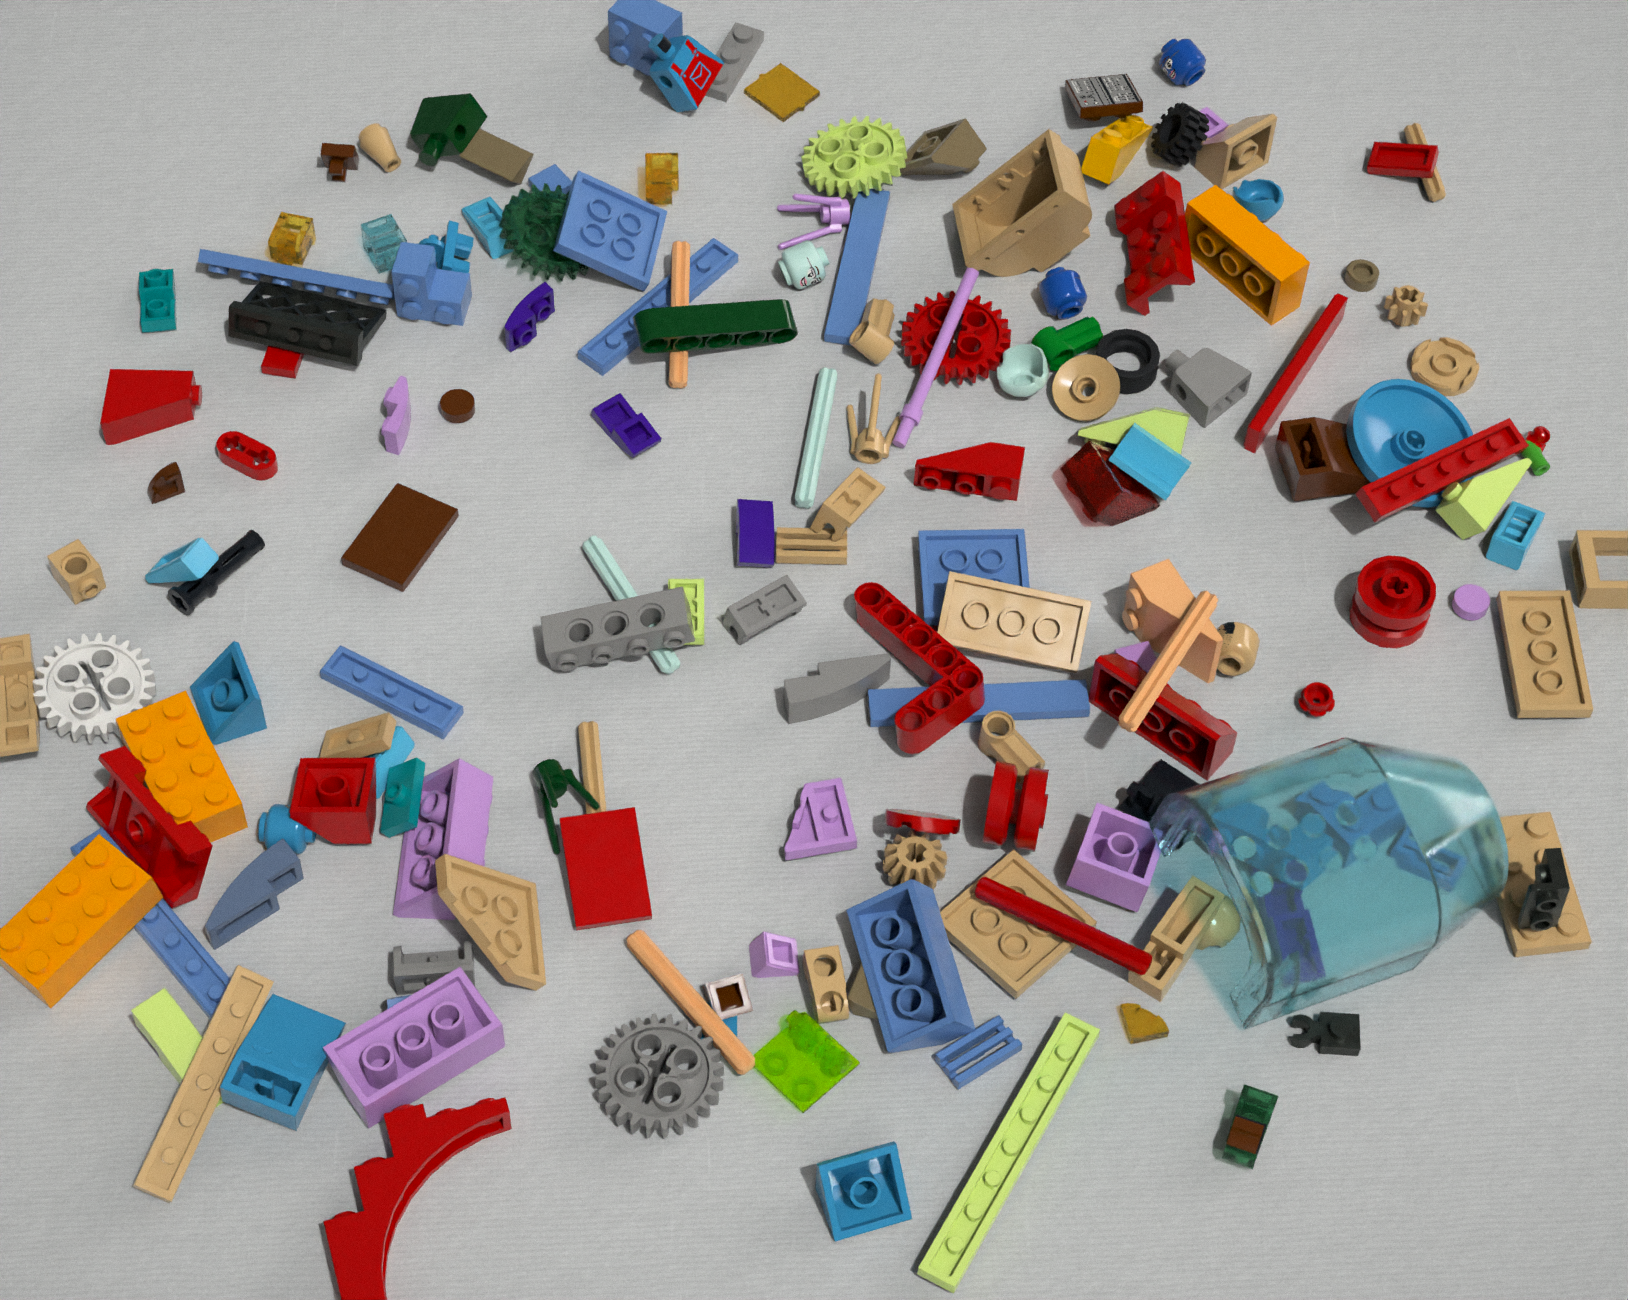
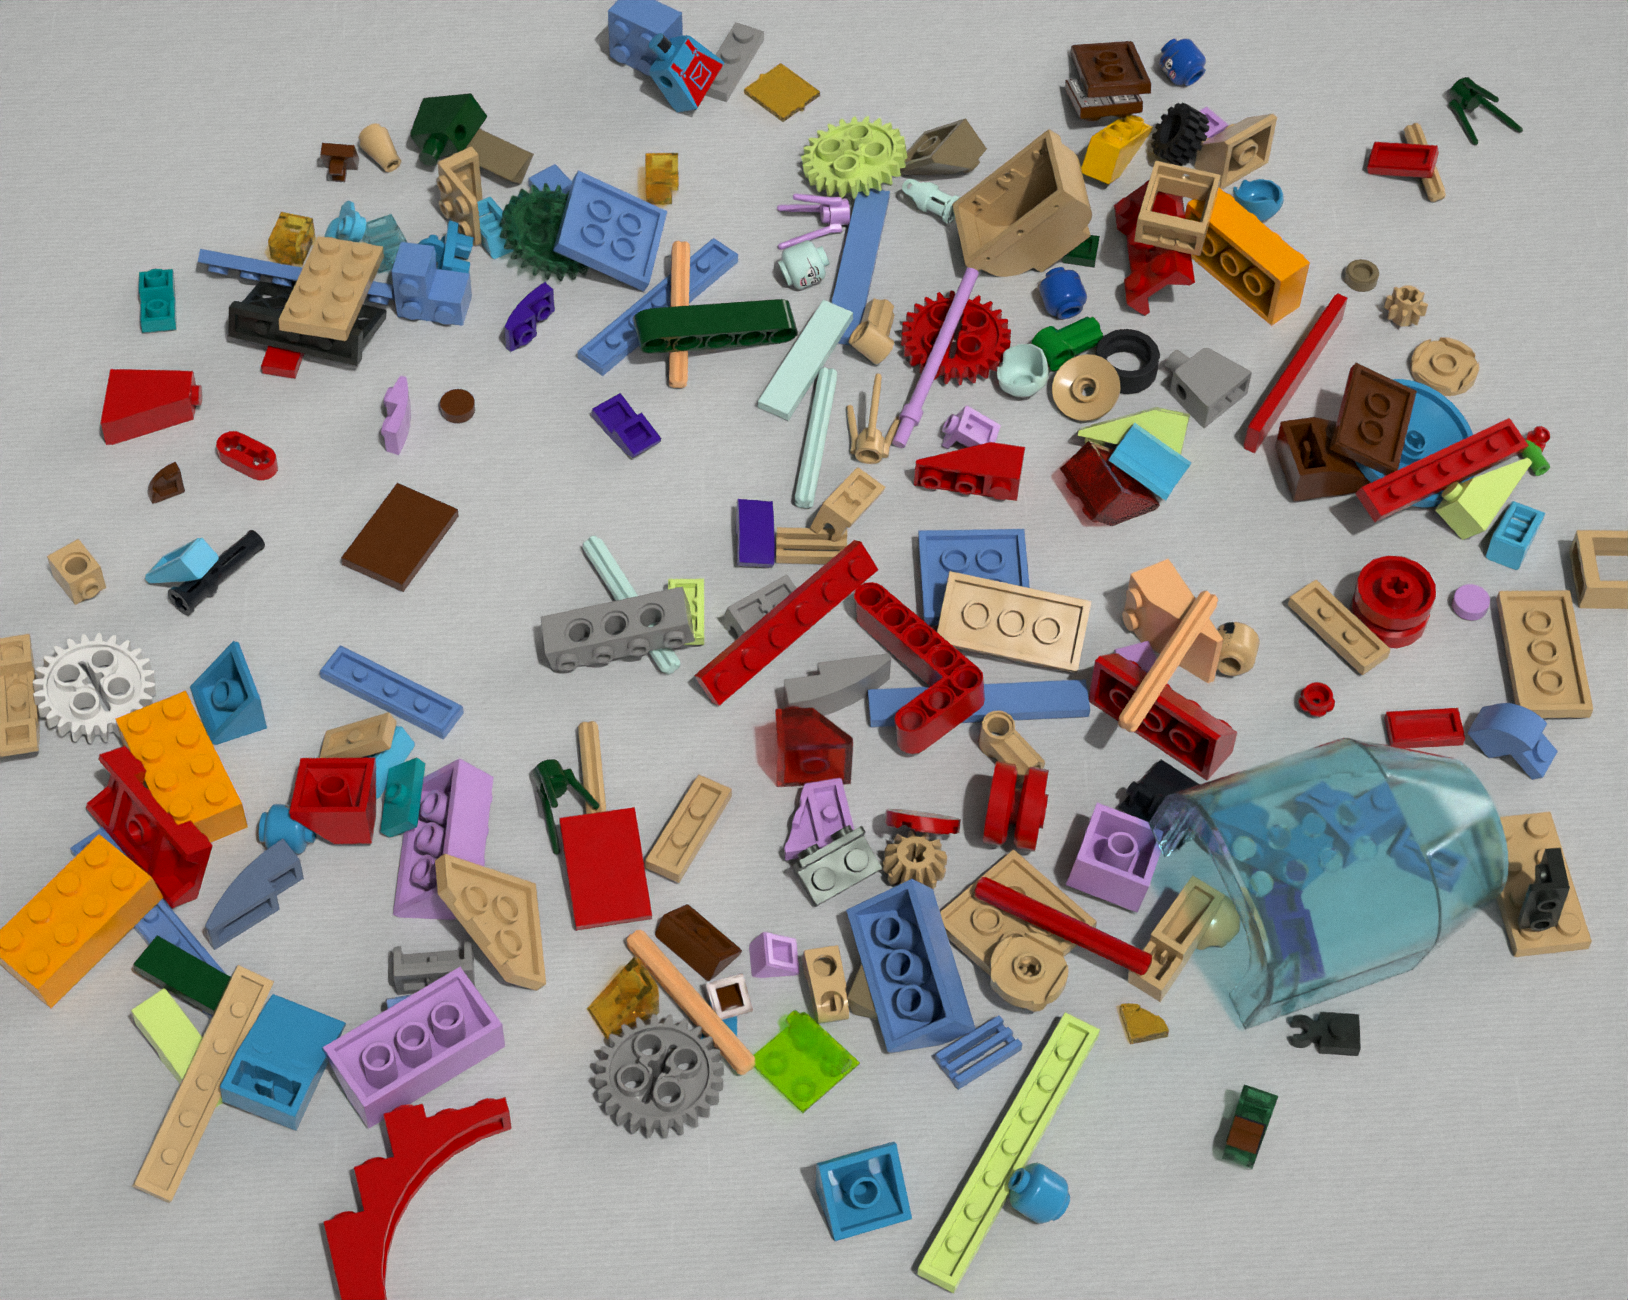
(182, 974): none -> dark green tile
(331, 288): none -> tan plate
(348, 226): none -> medium azure plate
(461, 190): none -> tan bracket
(626, 998): none -> clear yellow slope
(688, 828): none -> tan plate
(697, 941): none -> reddish brown slope
(786, 622): none -> red plate
(805, 360): none -> light aqua tile
(810, 748): none -> clear red slope
(836, 865): none -> bracket
(926, 198): none -> light aqua piece
(969, 428): none -> lavender bracket
(1026, 991): none -> tan plate
(1039, 1193): none -> dark azure head
(1084, 253): none -> dark green tile
(1110, 69): none -> reddish brown tile
(1172, 231): none -> tan window
(1339, 627): none -> tan plate
(1373, 419): none -> reddish brown tile
(1424, 728): none -> red tile
(1469, 96): none -> dark green plant
(1514, 731): none -> medium blue brick

